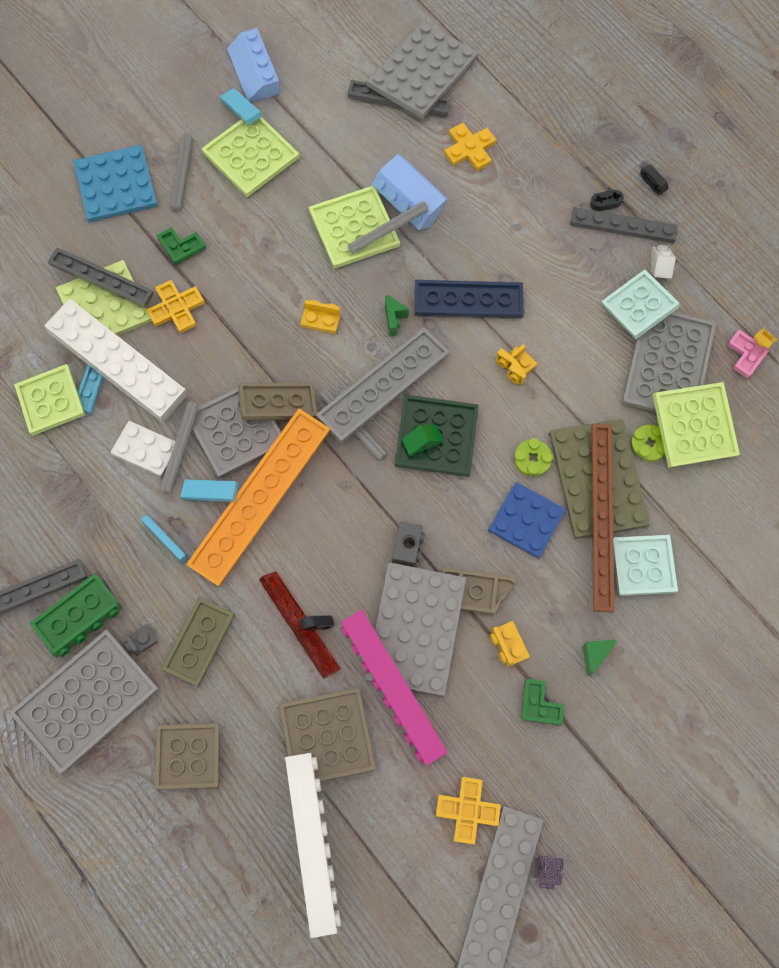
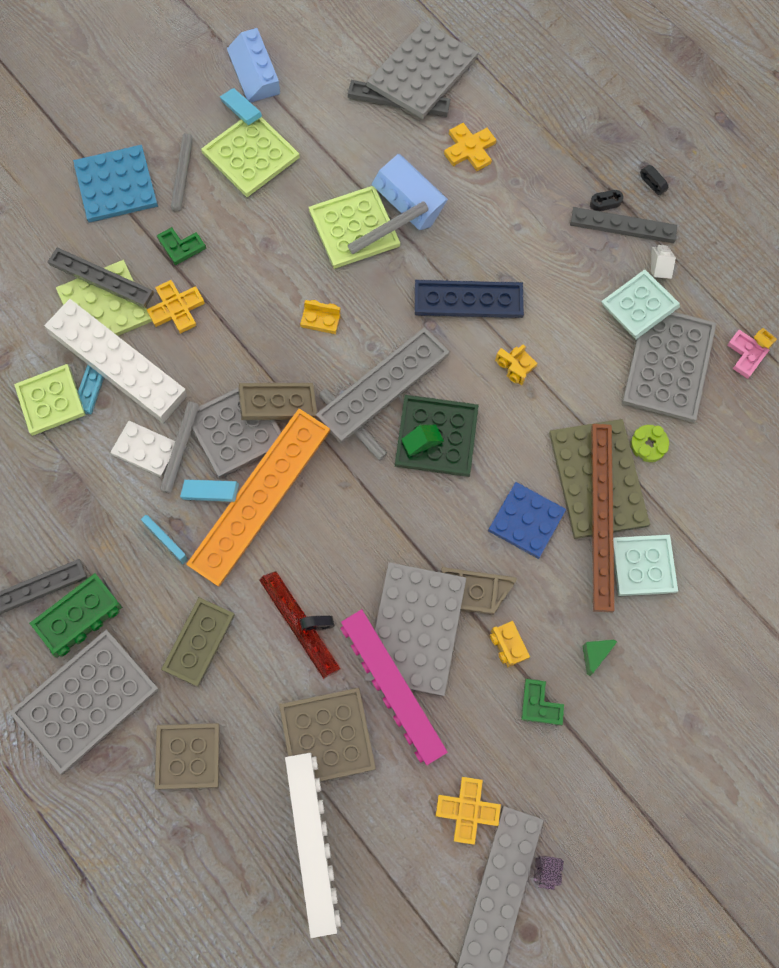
(140, 640): dark grey bracket -> none
(394, 312): green slope -> none
(408, 533): dark grey brick -> none
(536, 448): lime plate -> none
(695, 424): yellowish green plate -> none

